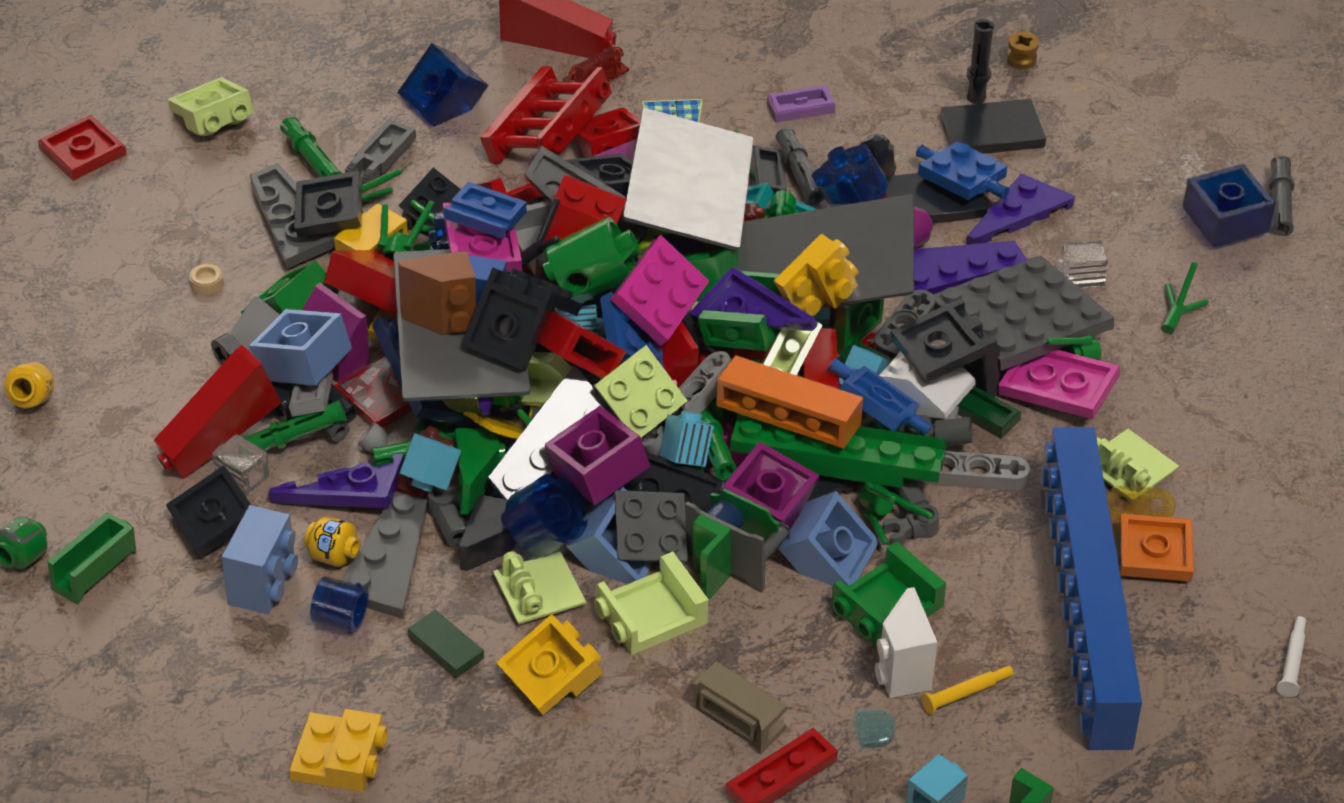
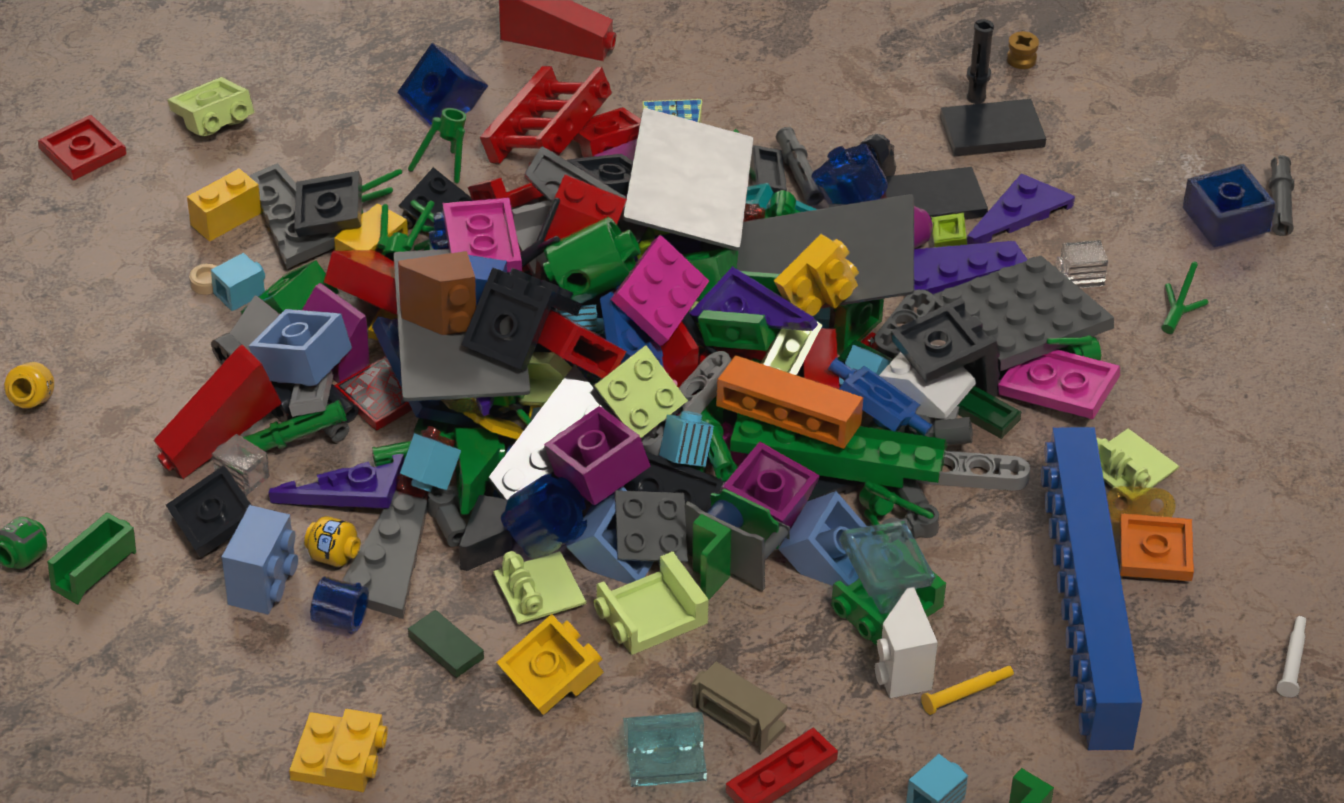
(224, 204): none -> yellow brick
(238, 281): none -> medium azure brick
(305, 144): green pin -> none
(373, 437): light grey hinge -> none
(381, 150): dark grey hinge -> none
(451, 129): none -> green plant
(485, 210): blue plate -> none
(608, 59): clear red hinge -> none
(665, 749): none -> clear light blue bracket
(801, 103): medium lavender tile -> none
(874, 728): clear light blue tile -> none
(886, 561): none -> clear light blue bracket
(949, 230): none -> lime tile
(963, 170): blue plate -> none

